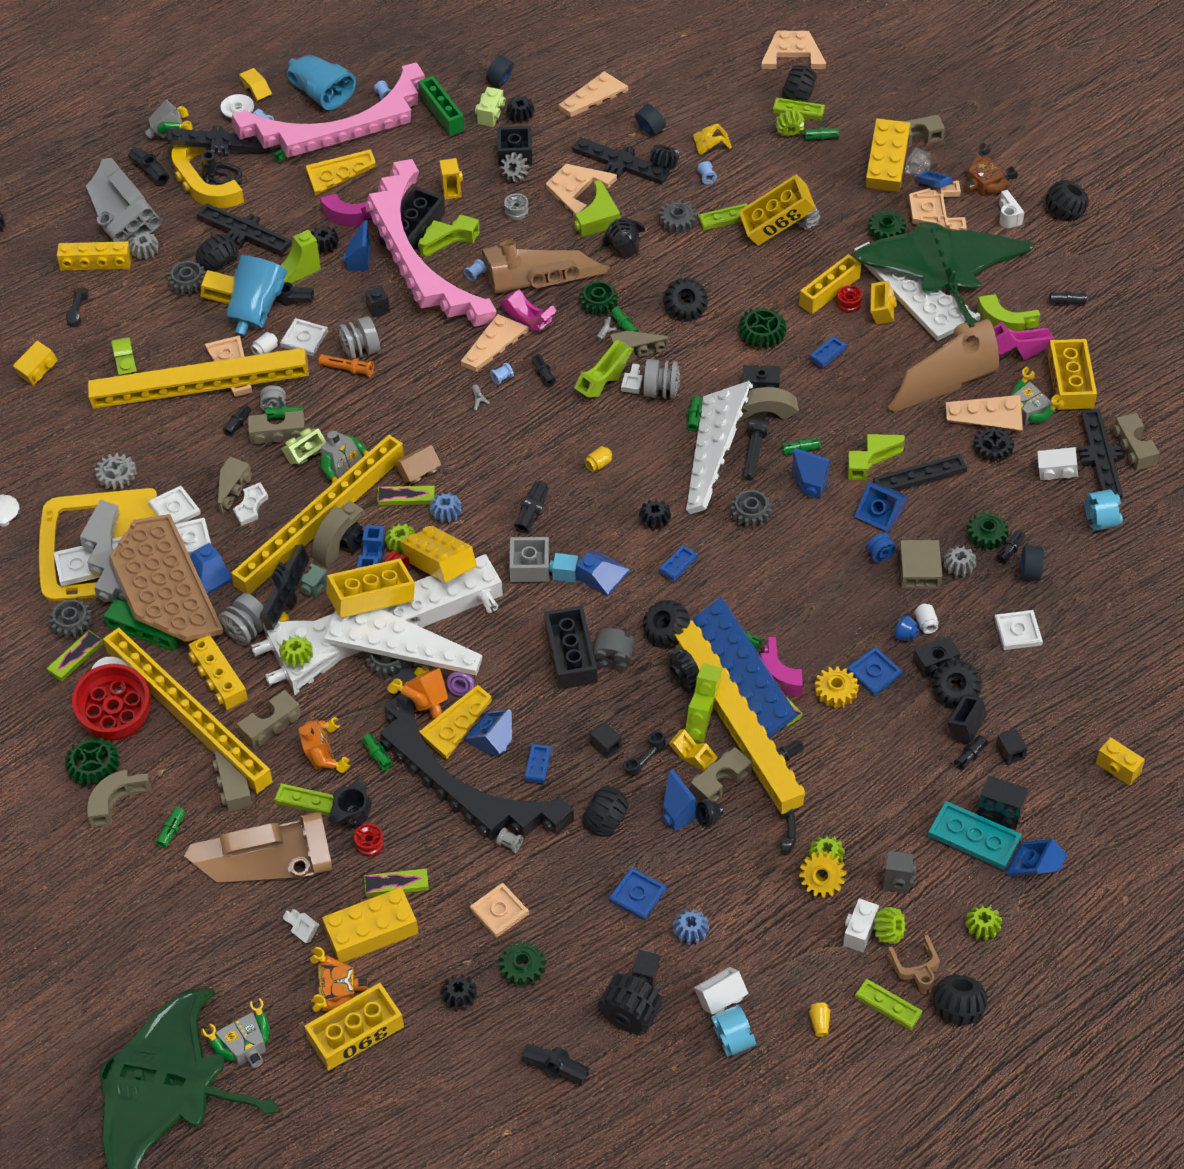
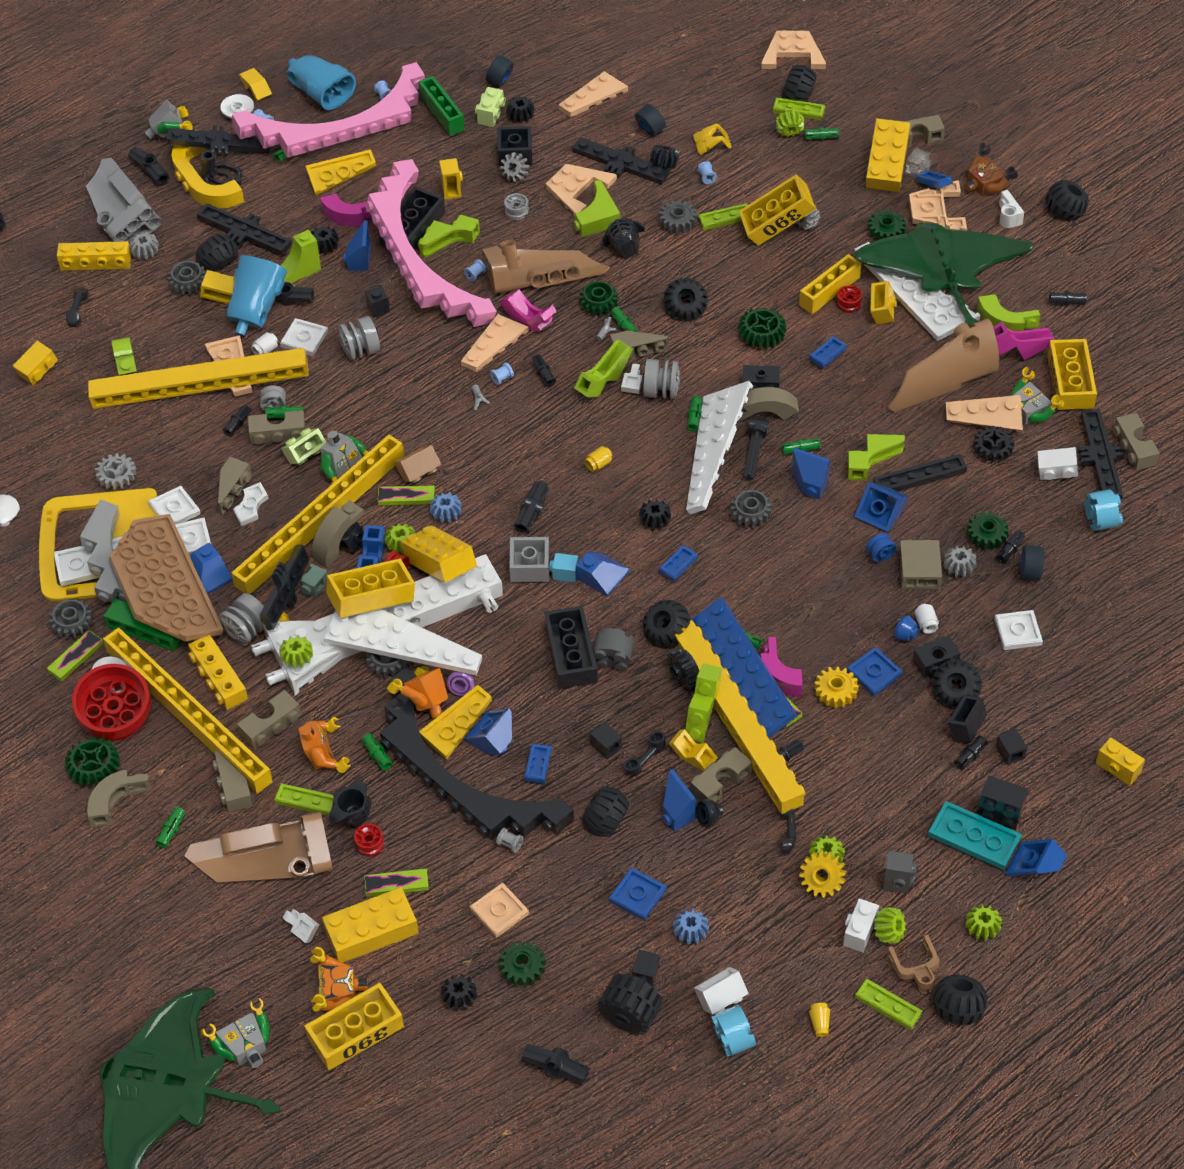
(354, 366): orange pin -> none

